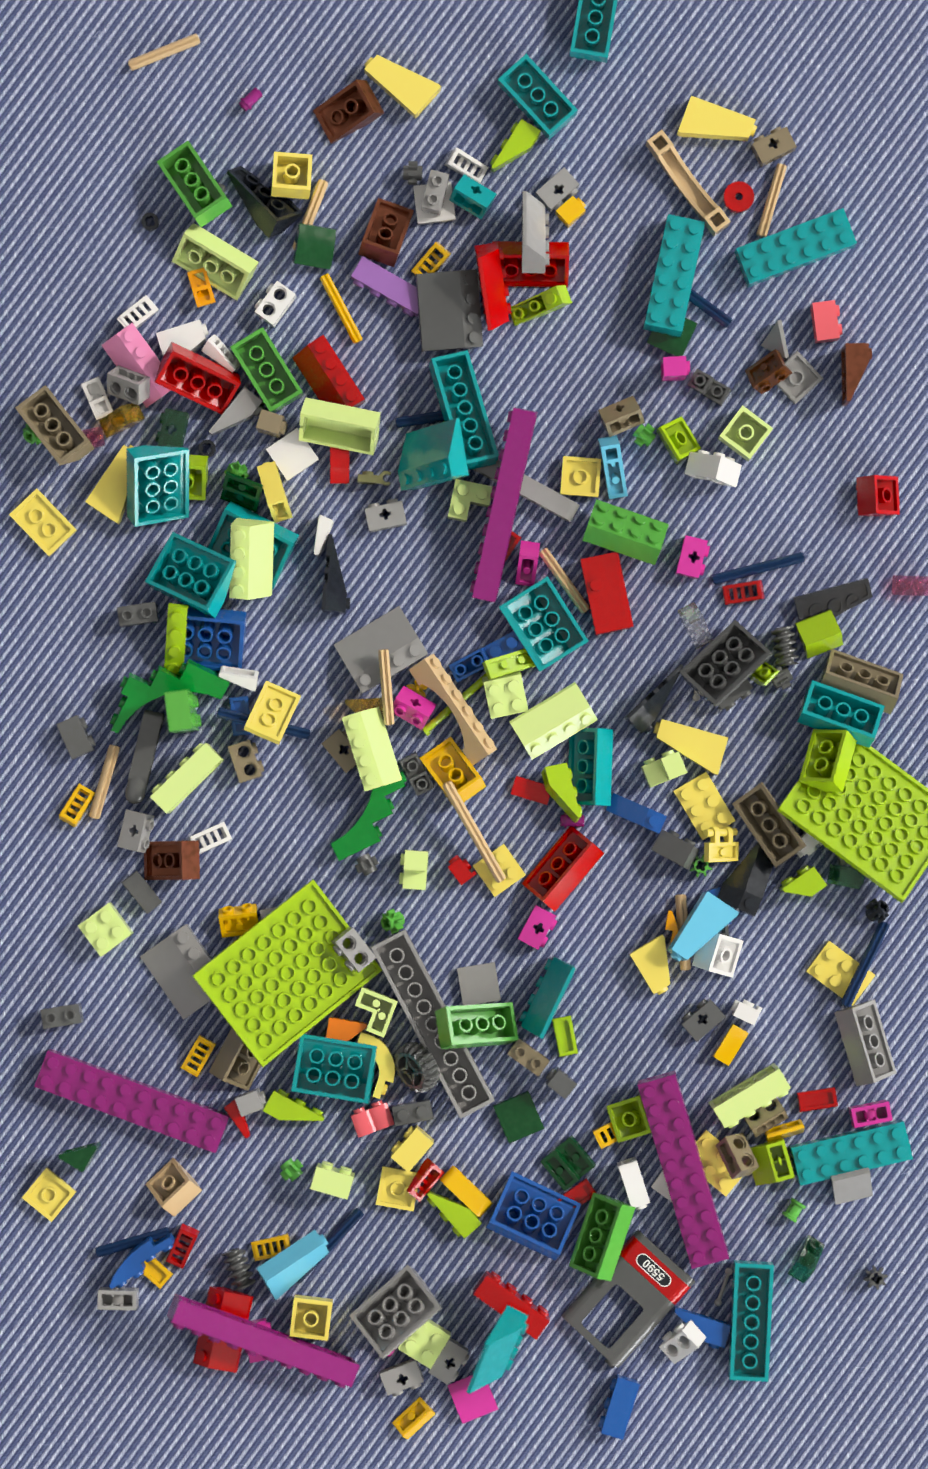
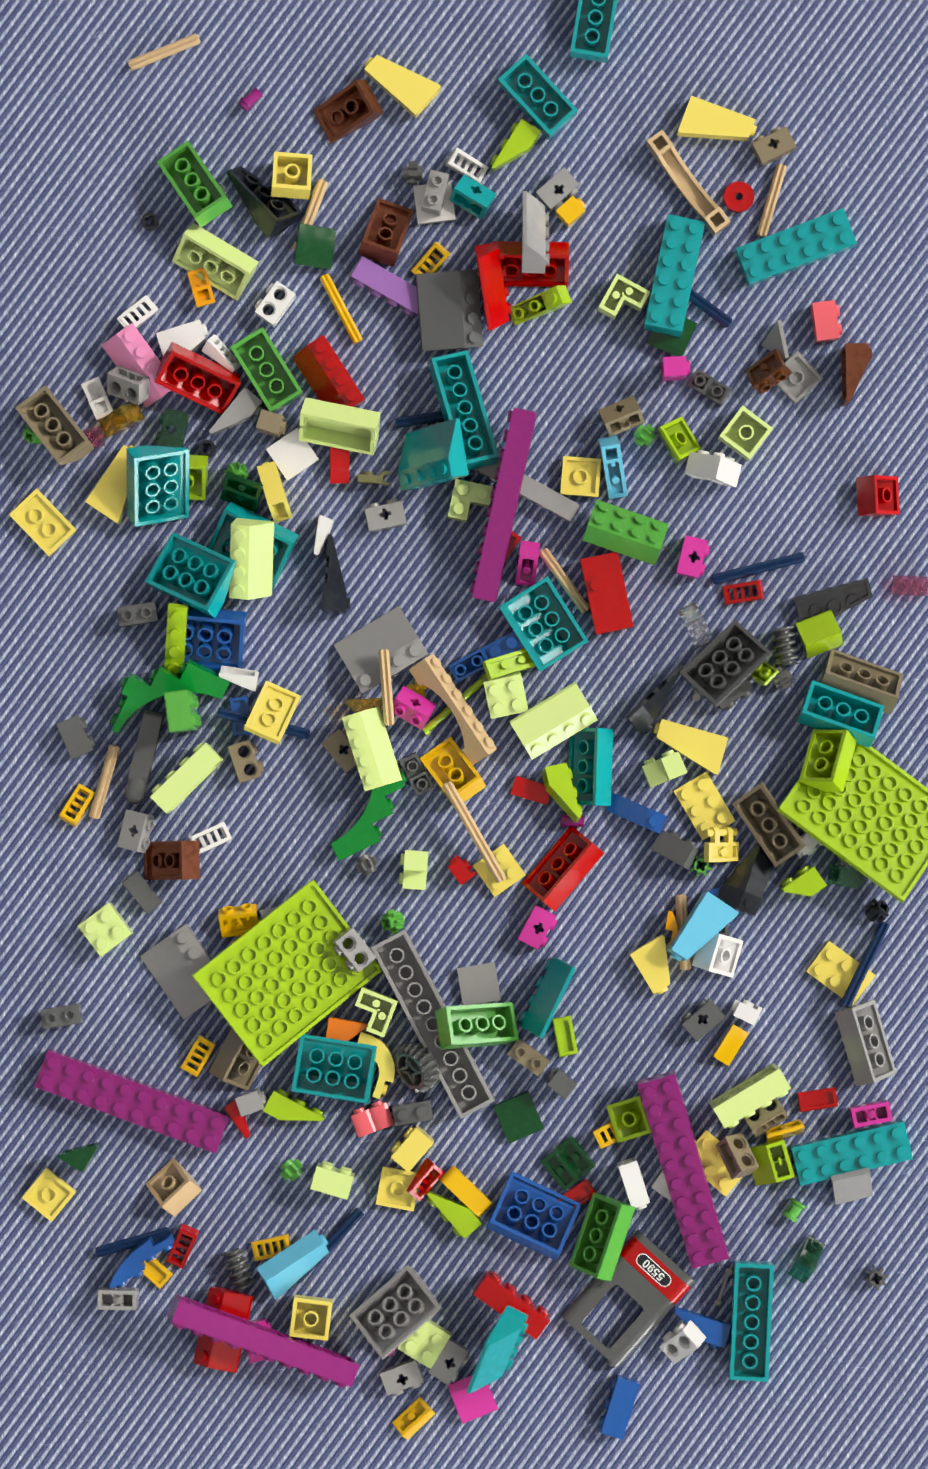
(622, 292): none -> yellowish green brick

